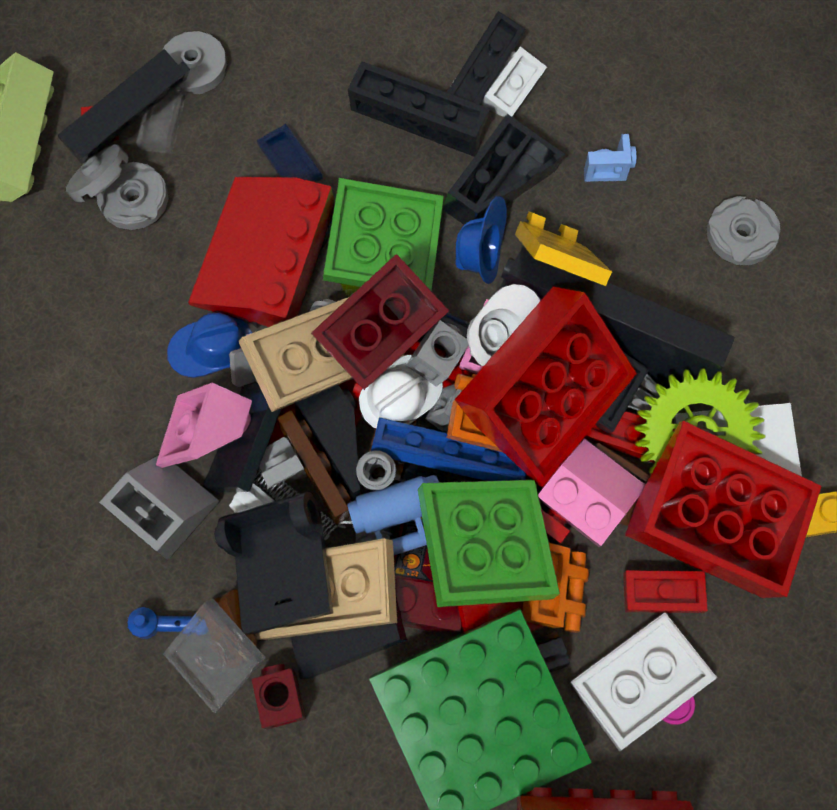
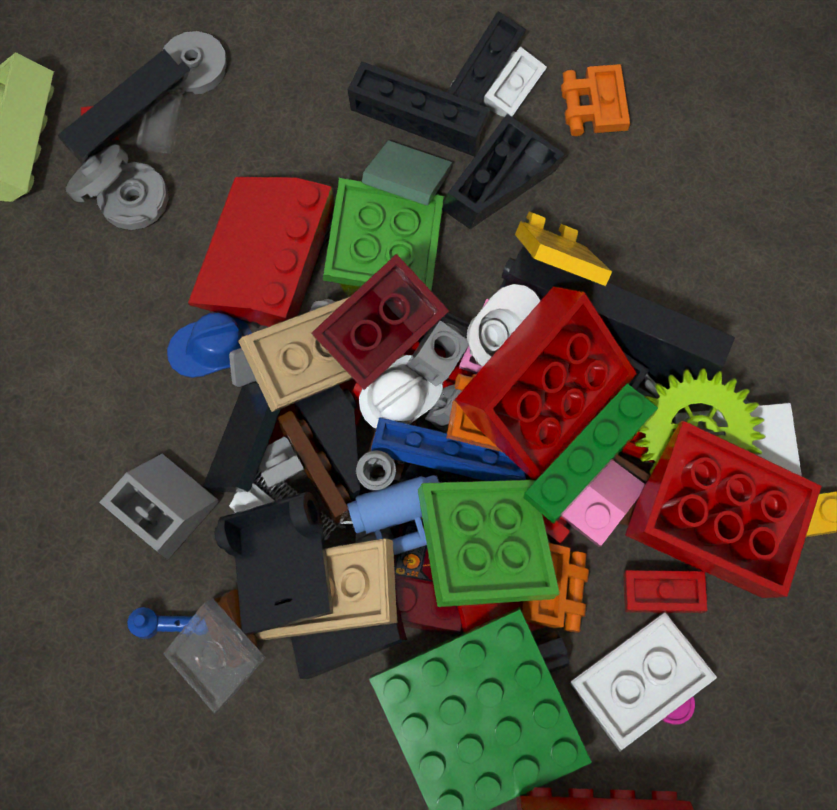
(202, 423): bright pink slope -> none
(288, 155): clear blue tile -> none
(291, 710): dark red brick -> none
(407, 172): none -> sand green tile
(481, 240): blue piece -> none
(590, 453): none -> green plate
(606, 96): none -> orange plate
(611, 165): light blue bracket -> none
(747, 215): light grey plate -> none

